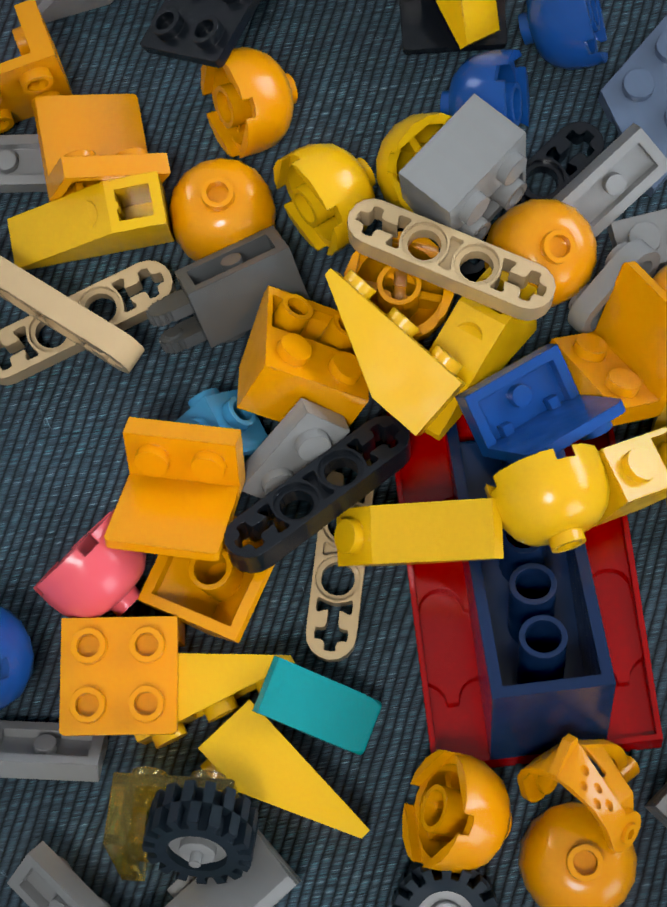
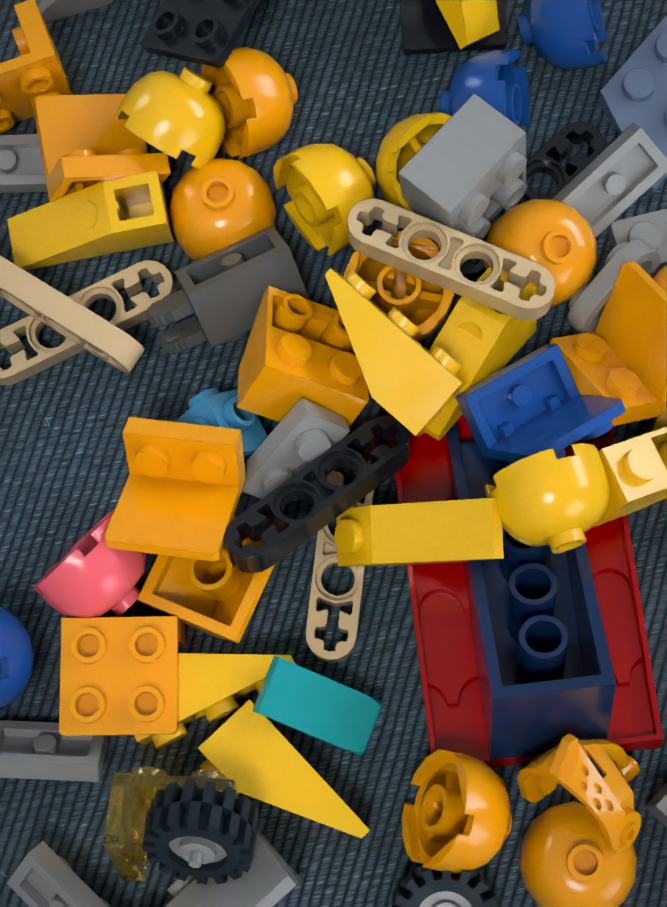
(175, 114): none -> yellow cylinder

